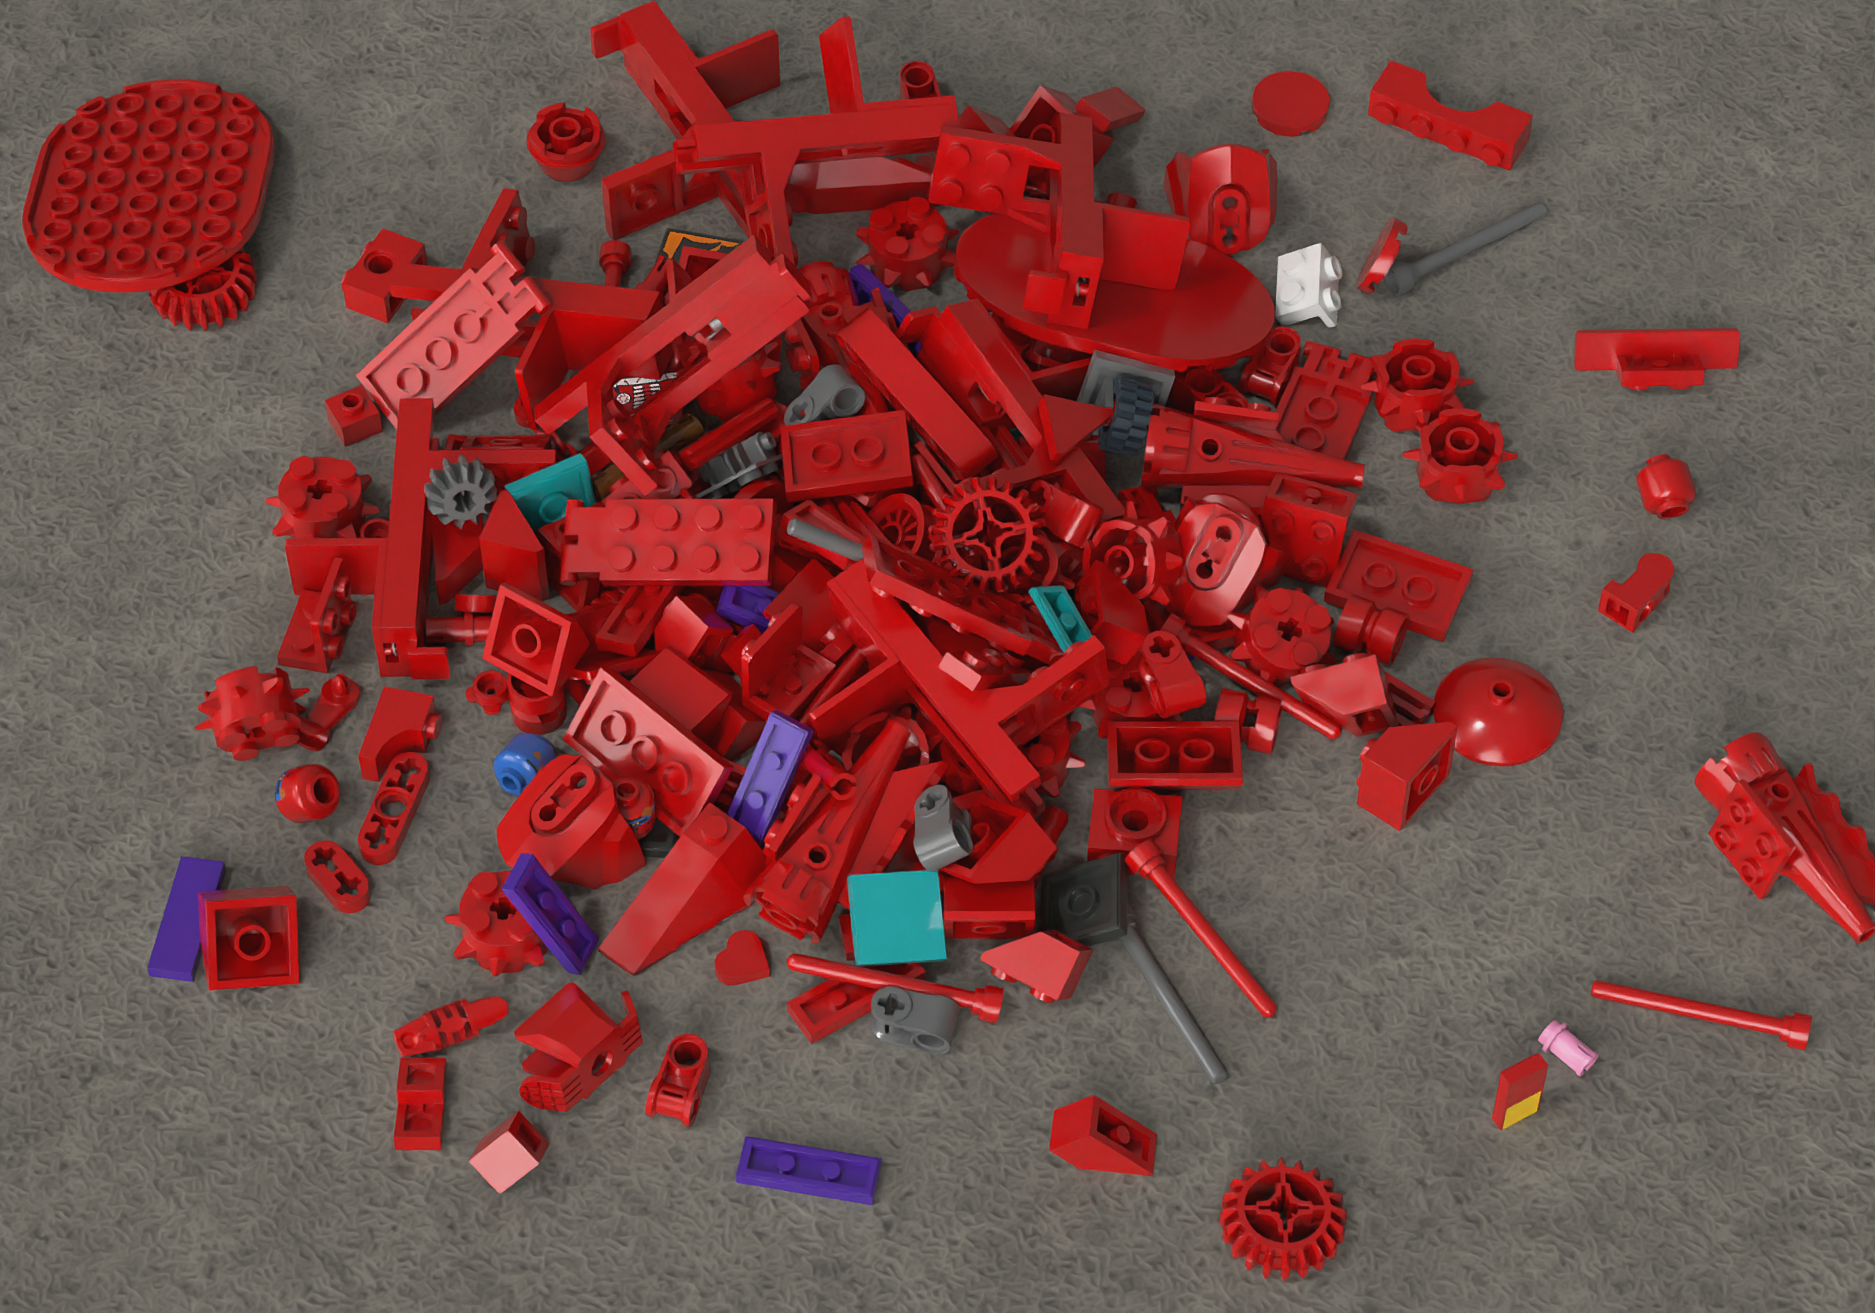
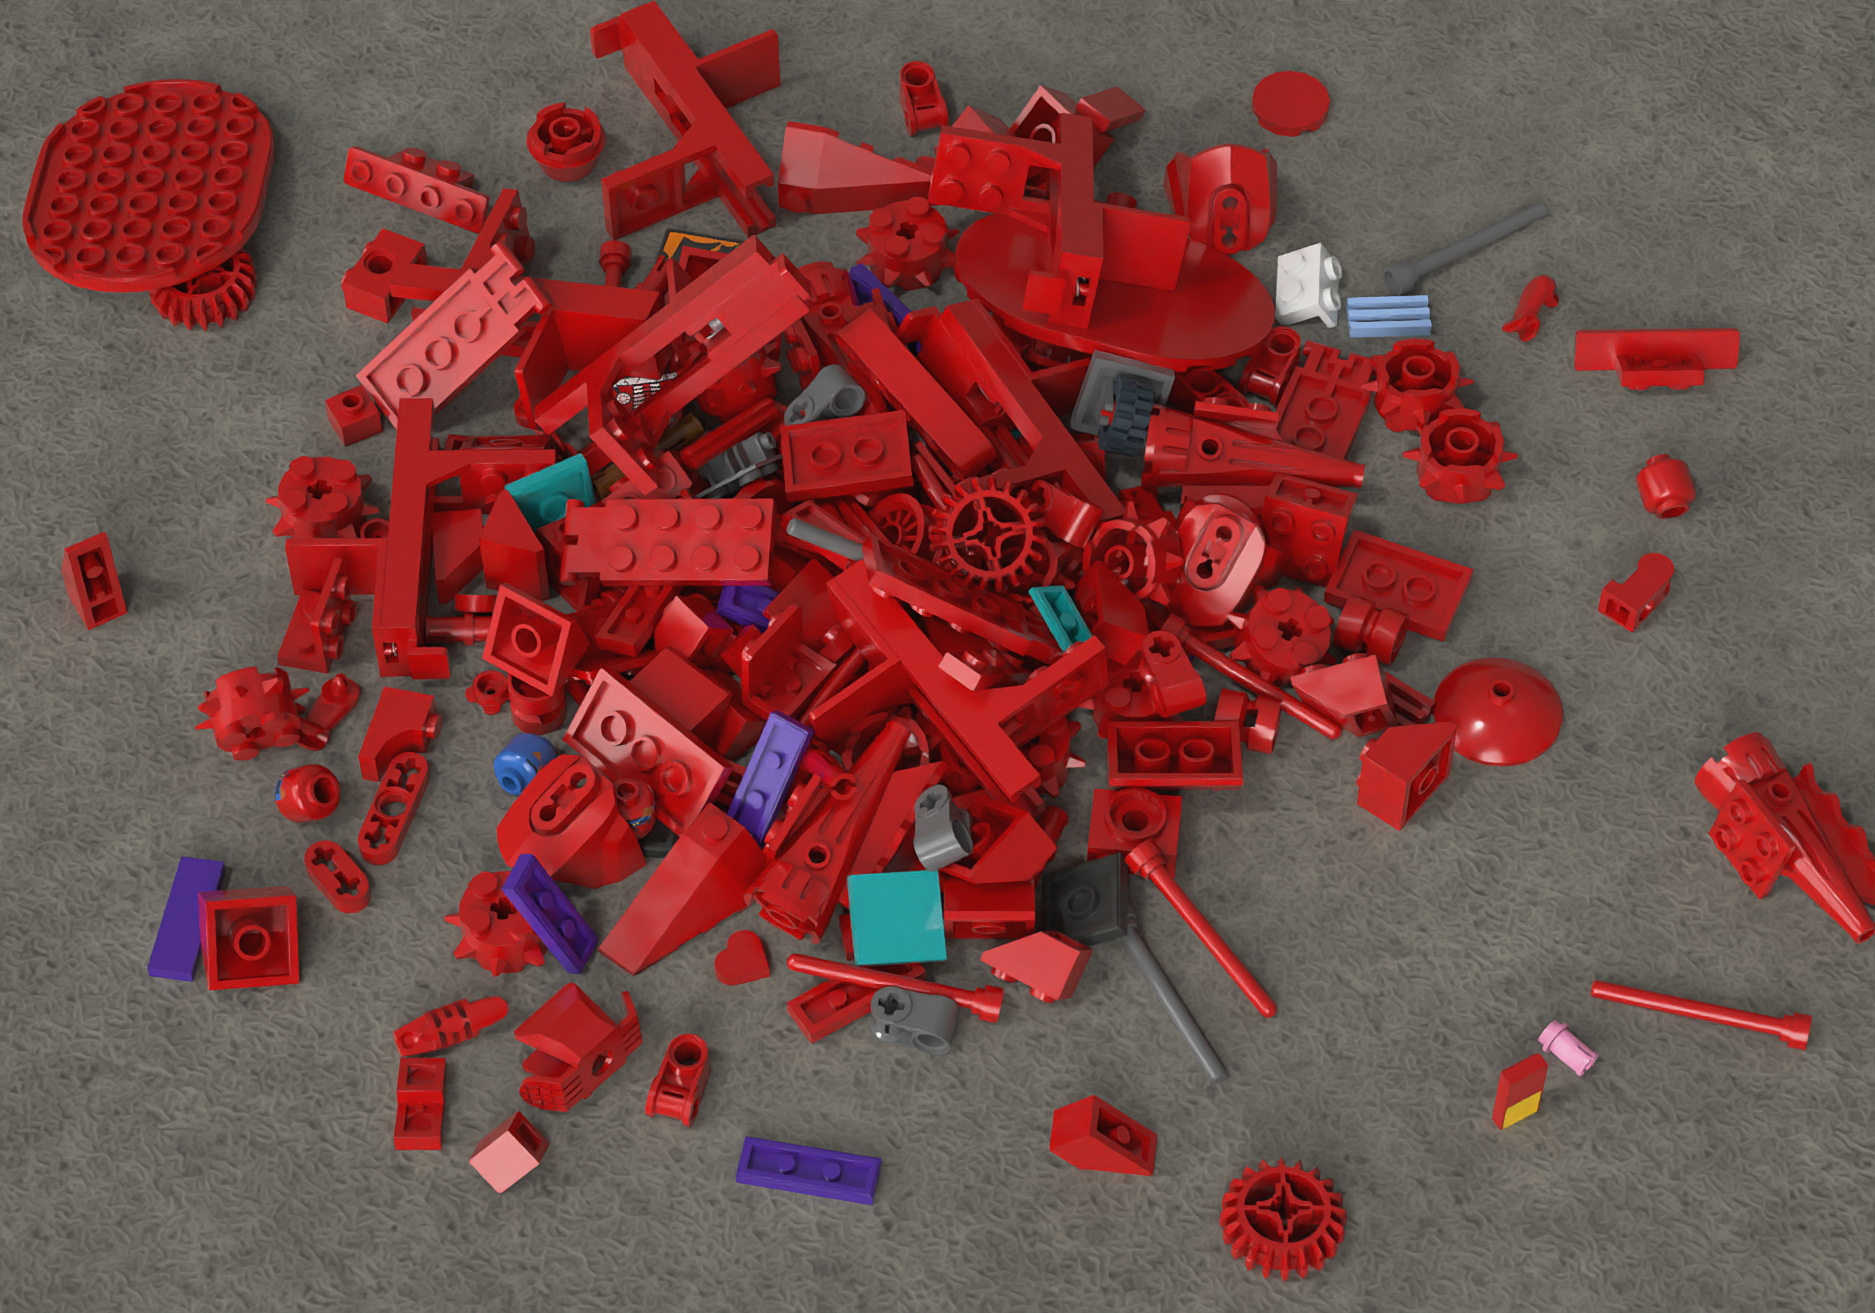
(93, 581): none -> red slope
(420, 184): none -> red bracket
(460, 491): dark grey gear -> none
(852, 130): red piece -> none
(1069, 423): red tile -> none
(1381, 256): red tile -> none
(1388, 310): none -> light blue tile
(1490, 134): red arch -> none
(1535, 295): none -> red piece

